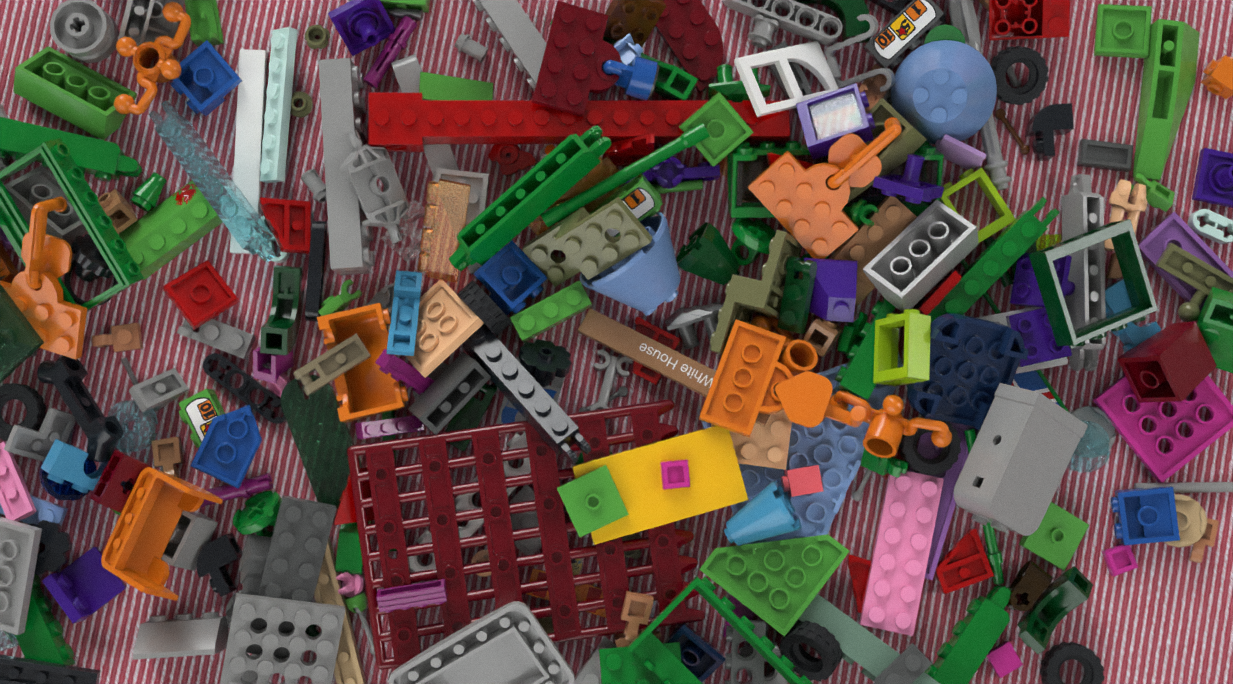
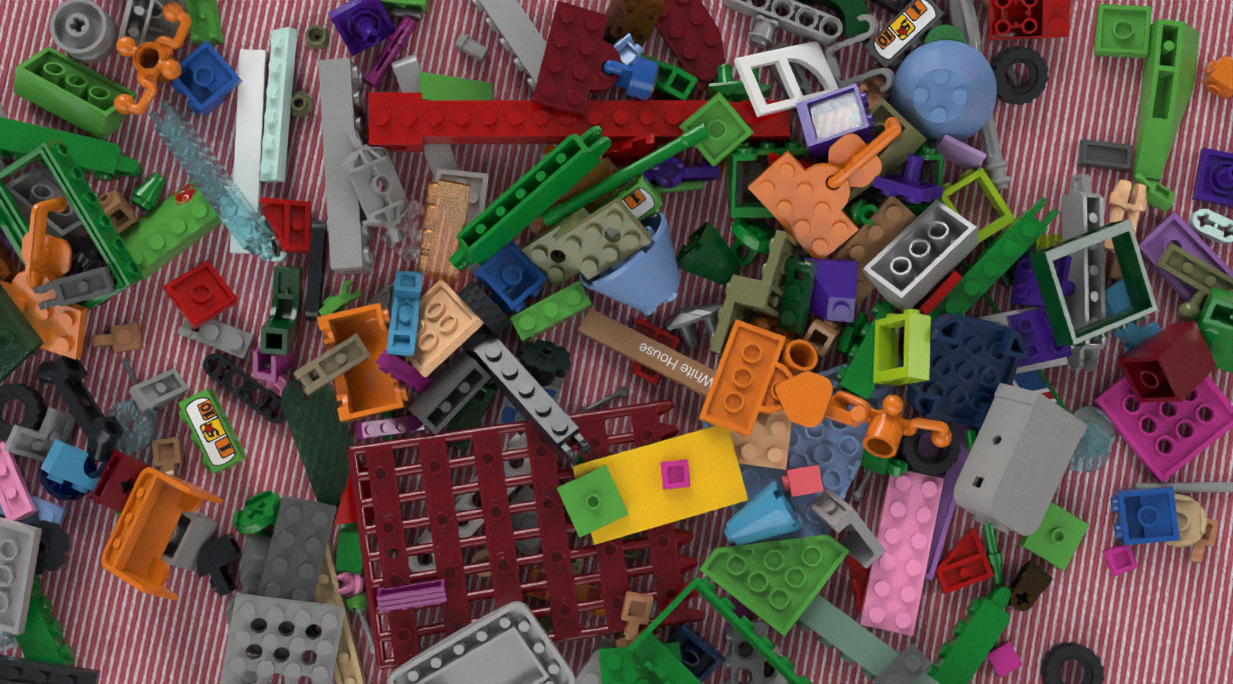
(78, 287): none -> dark grey hinge
(84, 586): dark purple bracket -> none
(181, 636): light grey slope -> none
(229, 446): blue tile -> none
(248, 487): magenta pin -> none
(315, 185): light grey pin -> none
(517, 161): red animal -> none
(611, 365): light grey bar -> none
(819, 639): black tyre -> none
(838, 515): none -> light grey panel
(1000, 115): reddish brown hinge -> none
(1050, 121): black brick -> none
(1051, 607): dark green arch -> none

